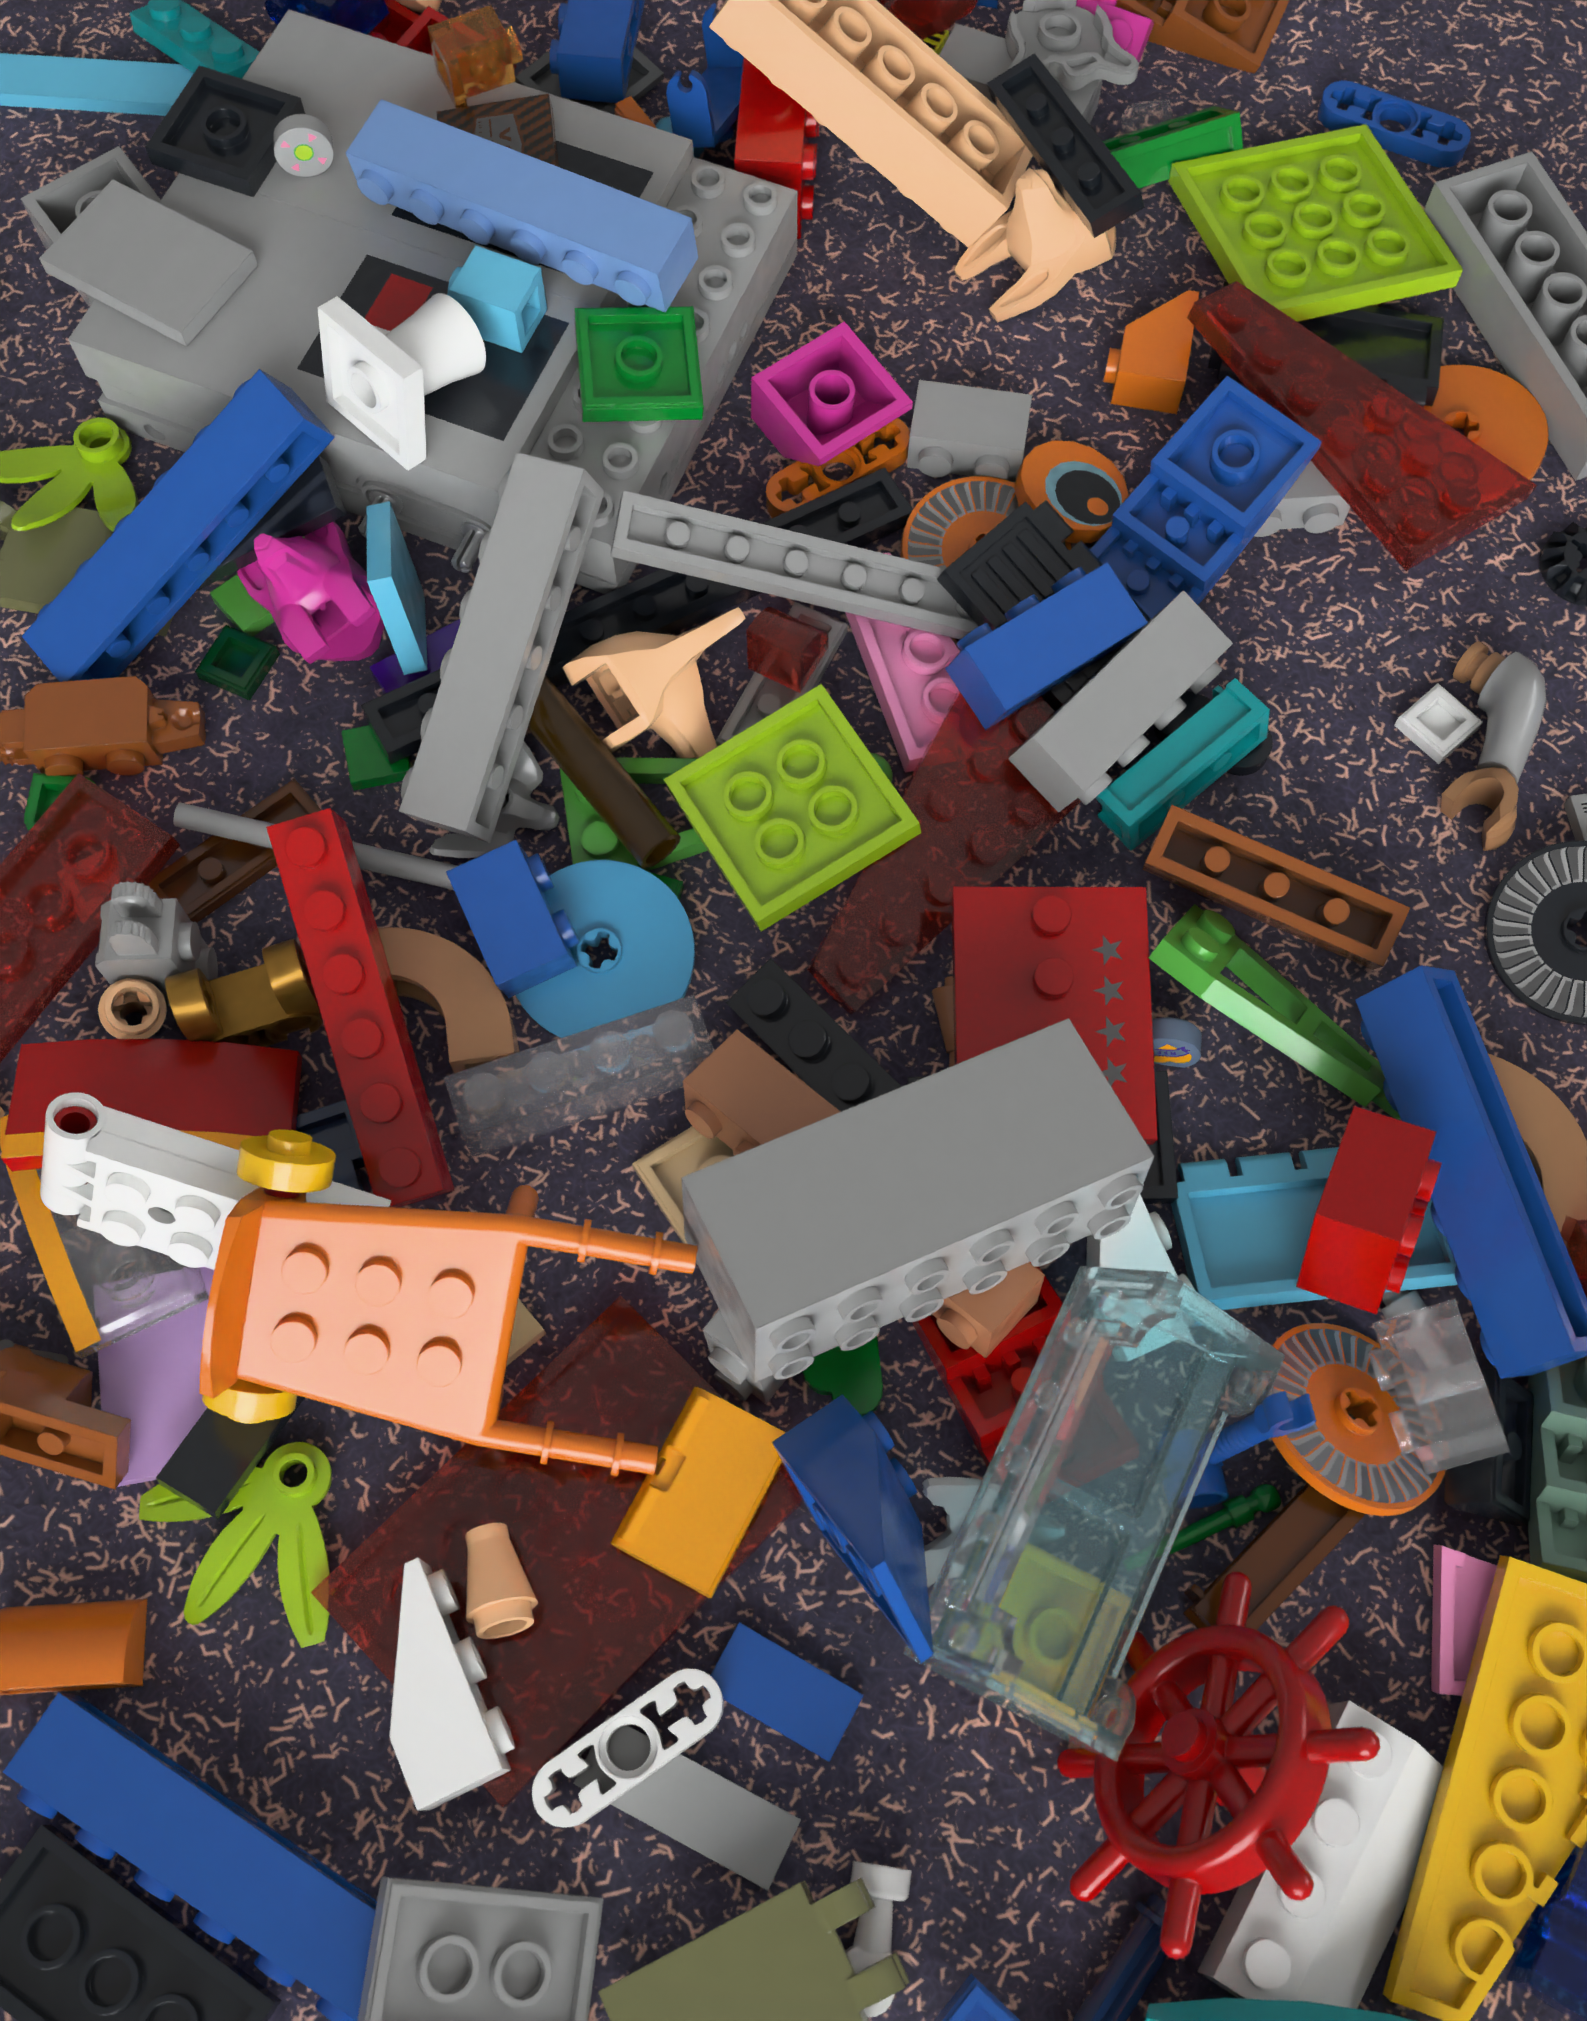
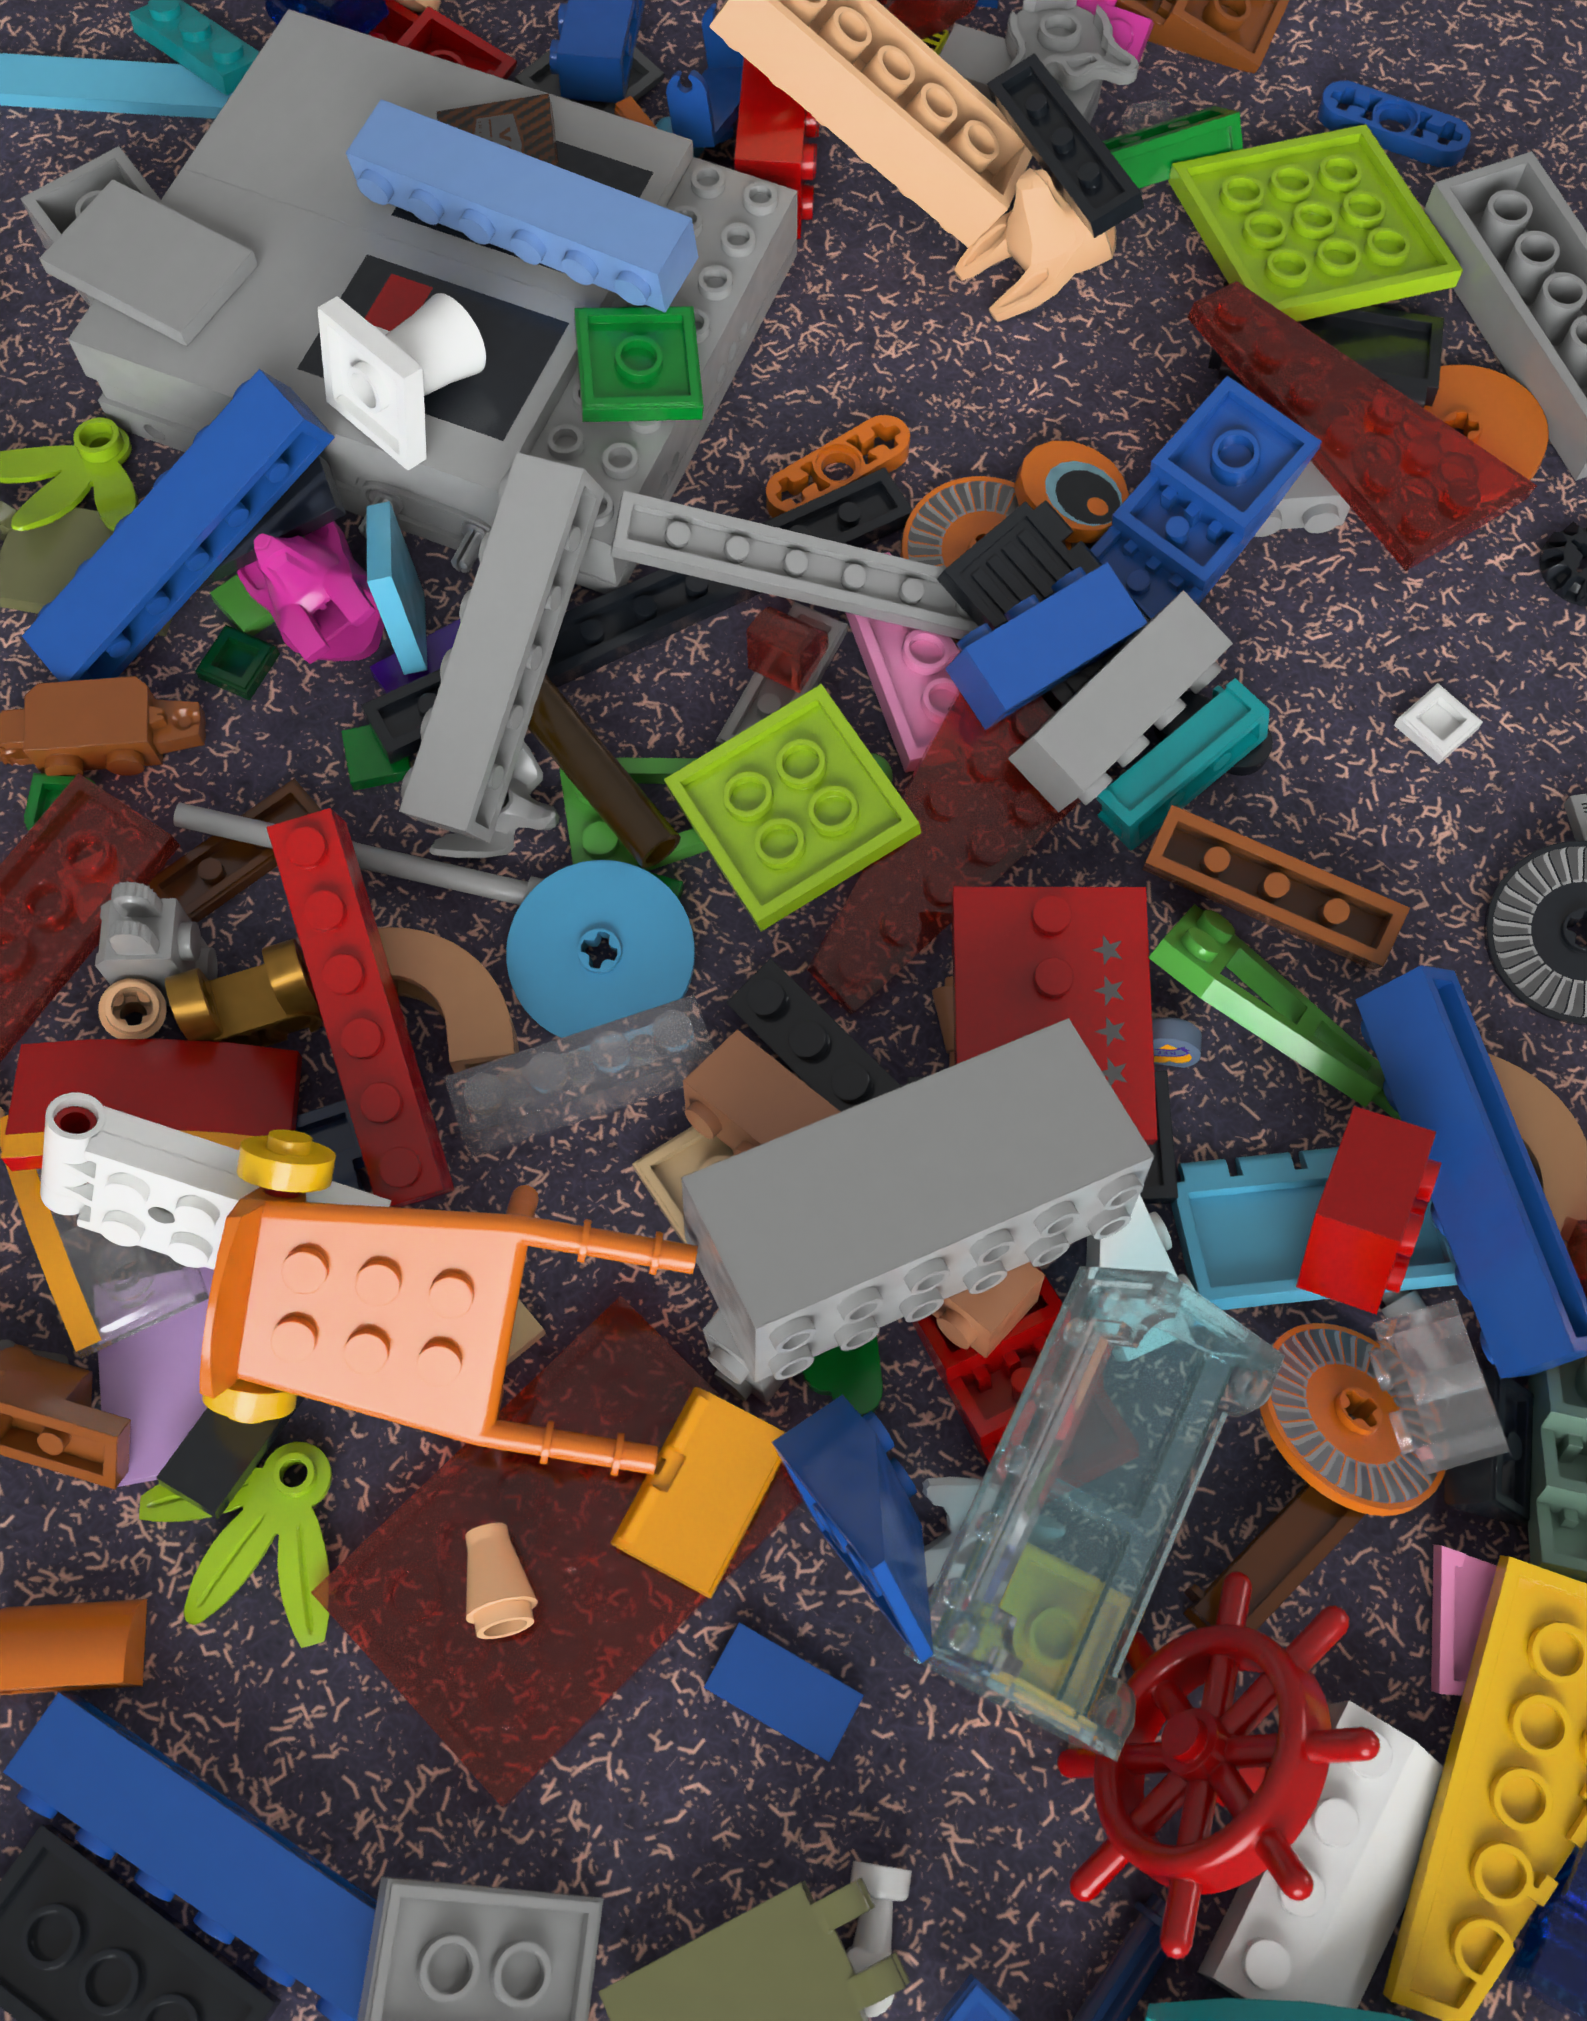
(222, 131): black tile -> none
(303, 145): light grey tile -> none
(438, 1713): white slope -> none
(474, 53): clear orange brick -> none
(500, 296): medium azure brick -> none
(513, 917): blue brick -> none
(573, 1764): white beam -> none
(654, 684): light nougat piece -> none
(699, 1809): light grey tile -> none
(825, 397): dark pink slope -> none
(968, 431): light grey brick -> none
(1153, 357): orange slope -> none
(1235, 1512): green piece -> none
(1270, 1419): blue brick -> none
(1514, 702): piece -> none

